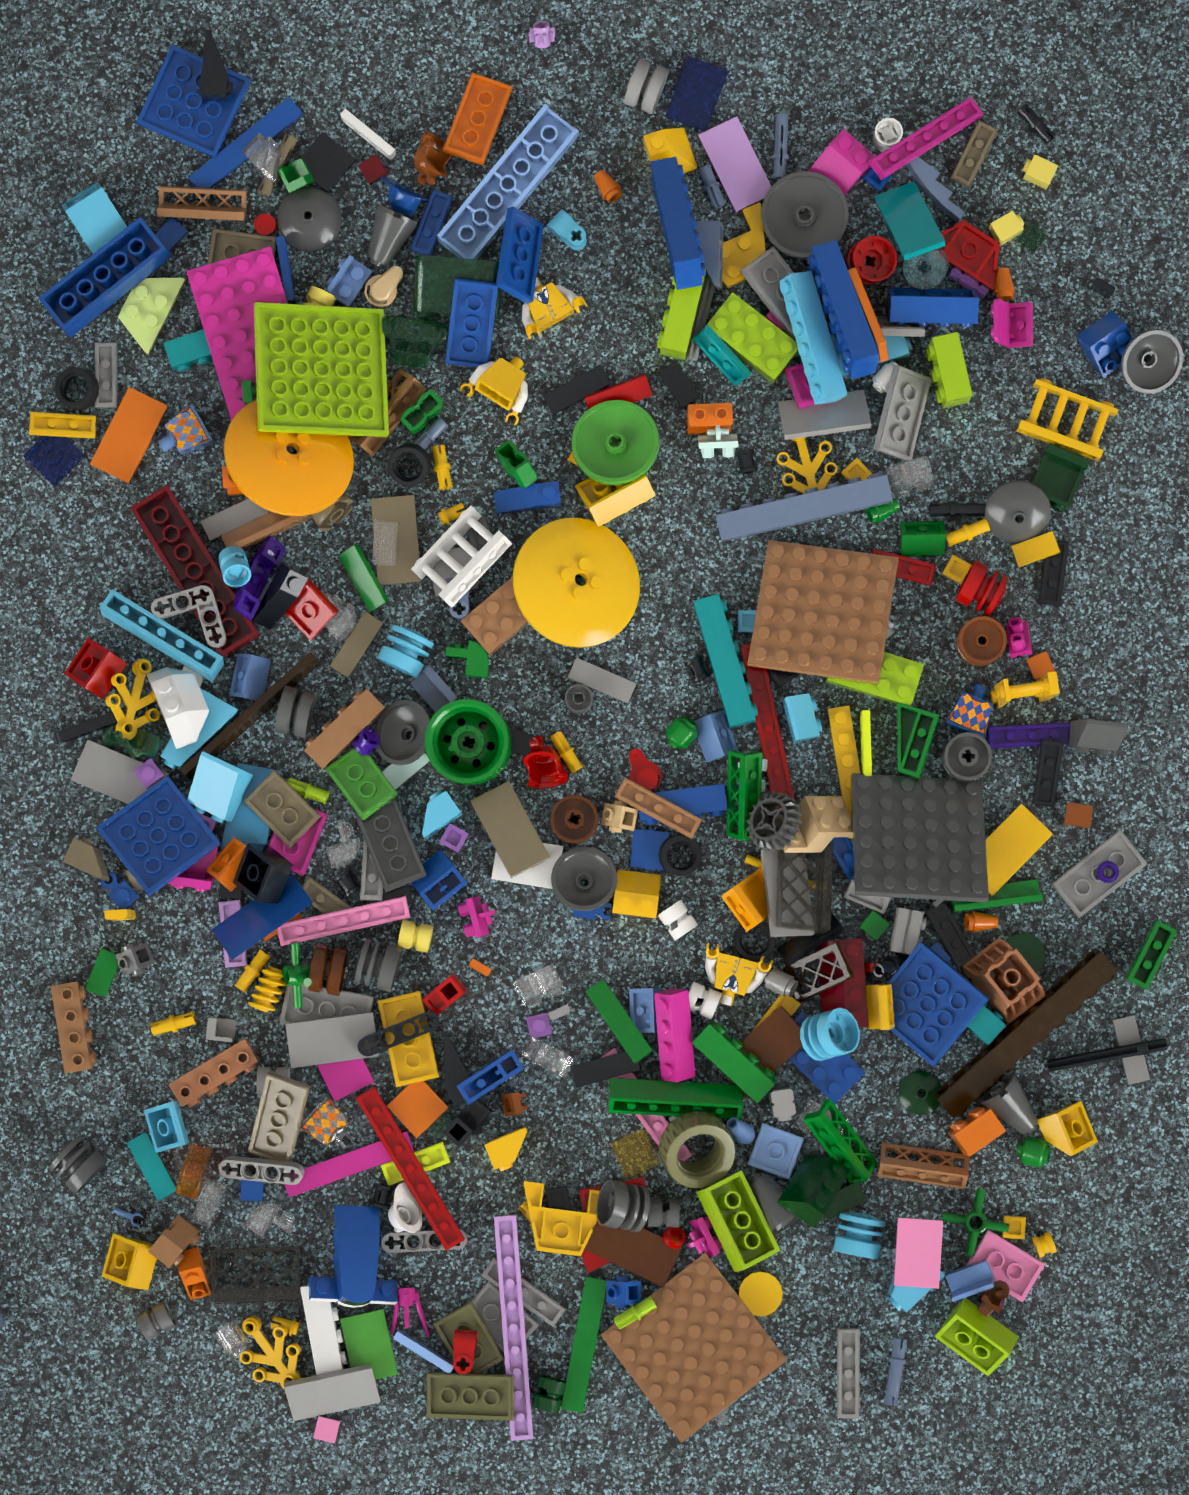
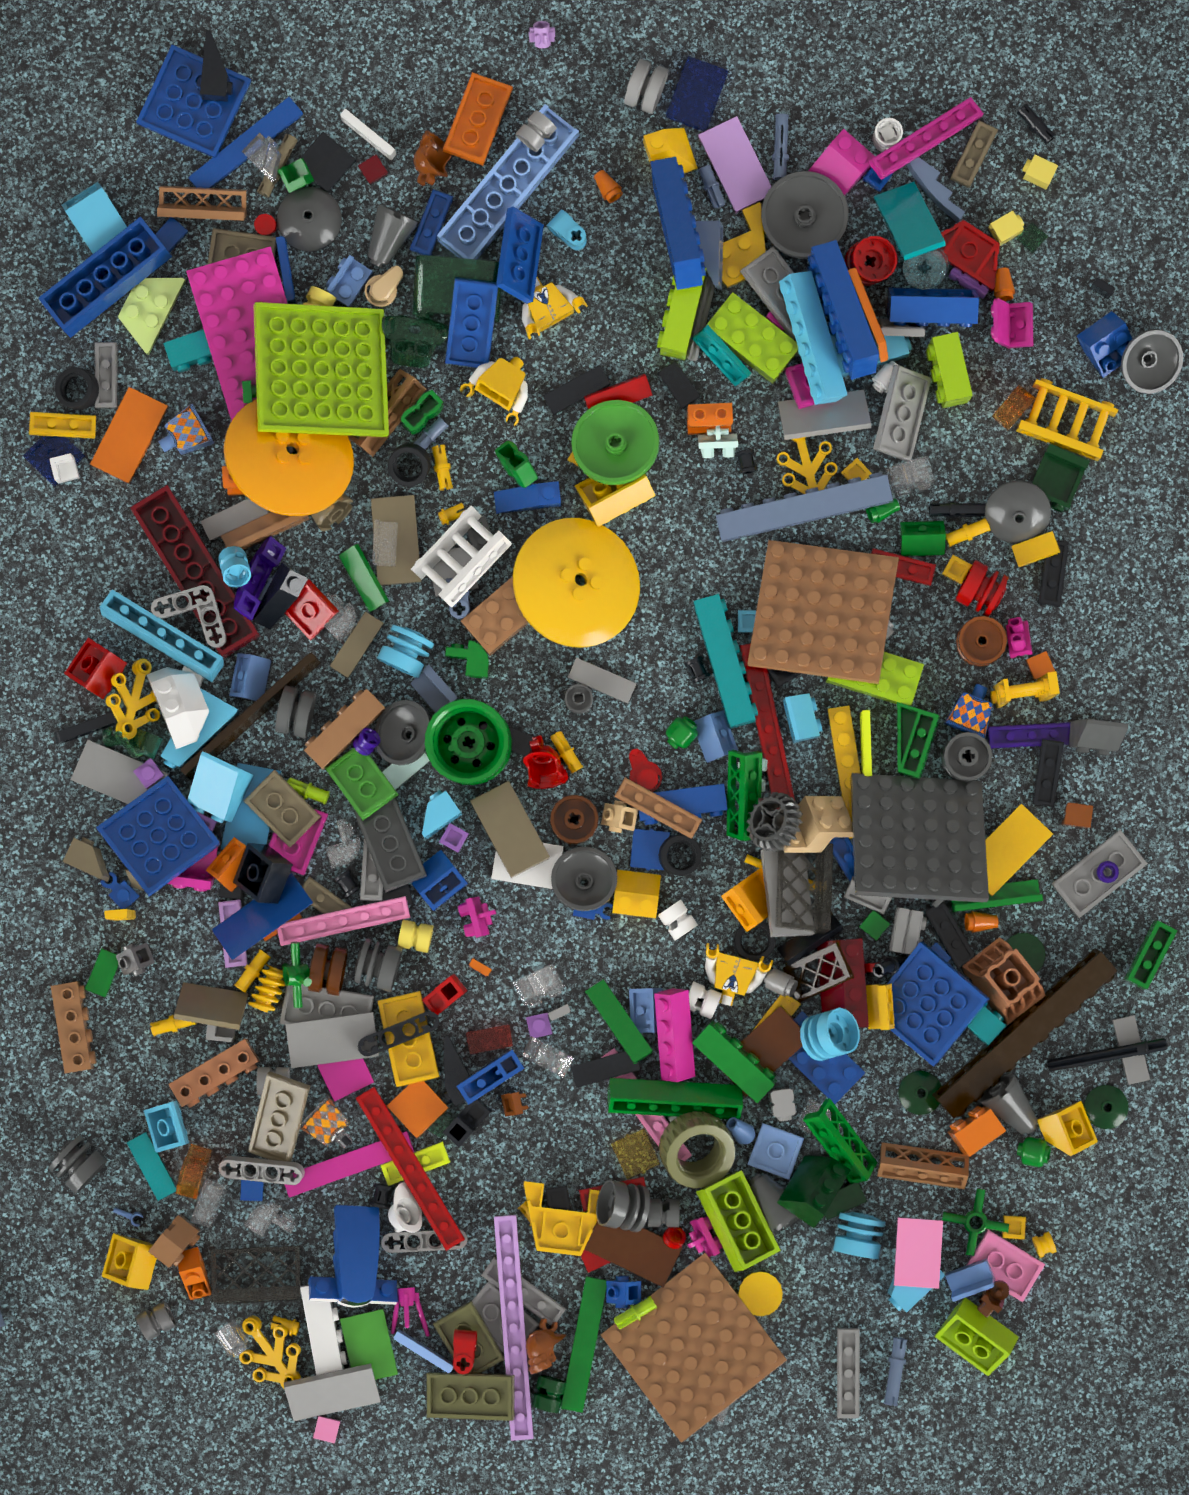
(64, 468): none -> white panel
(211, 1006): none -> dark tan tile
(402, 198): blue piece -> none
(489, 1039): none -> clear red plate
(505, 1148): yellow slope -> none
(537, 129): none -> light grey wheel
(541, 1345): none -> dark orange helmet
(1013, 407): none -> clear orange brick
(1095, 1104): none -> dark green dish

